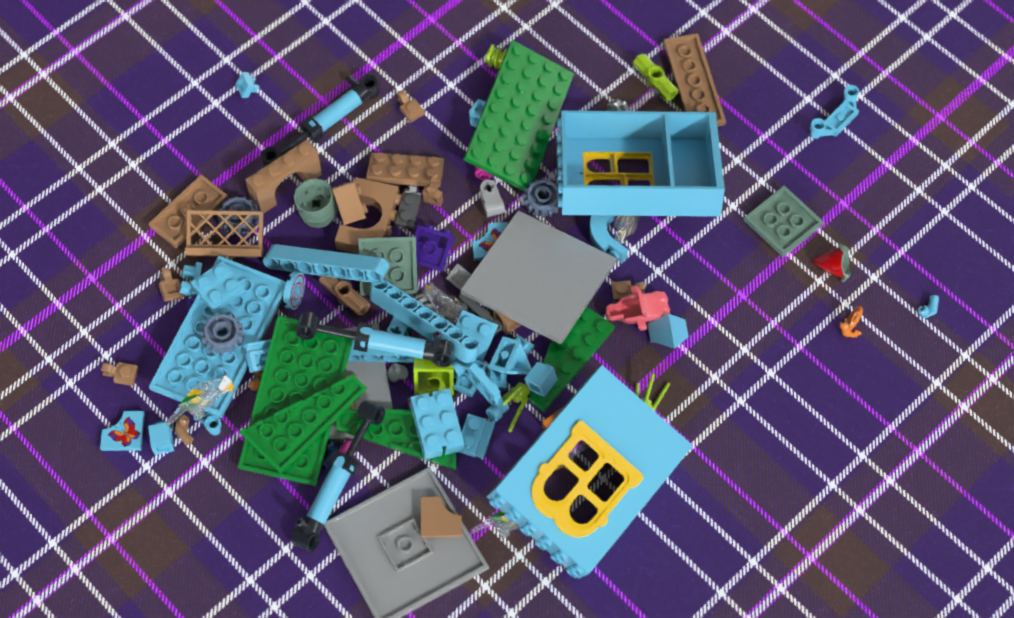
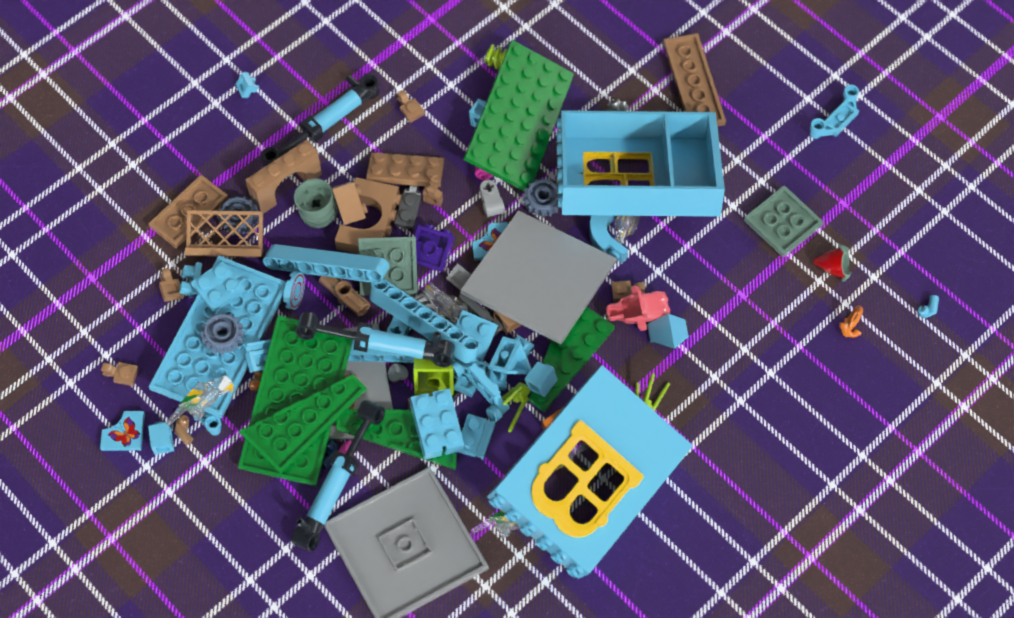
(437, 520): medium nougat tile -> none
(650, 71): lime piece -> none

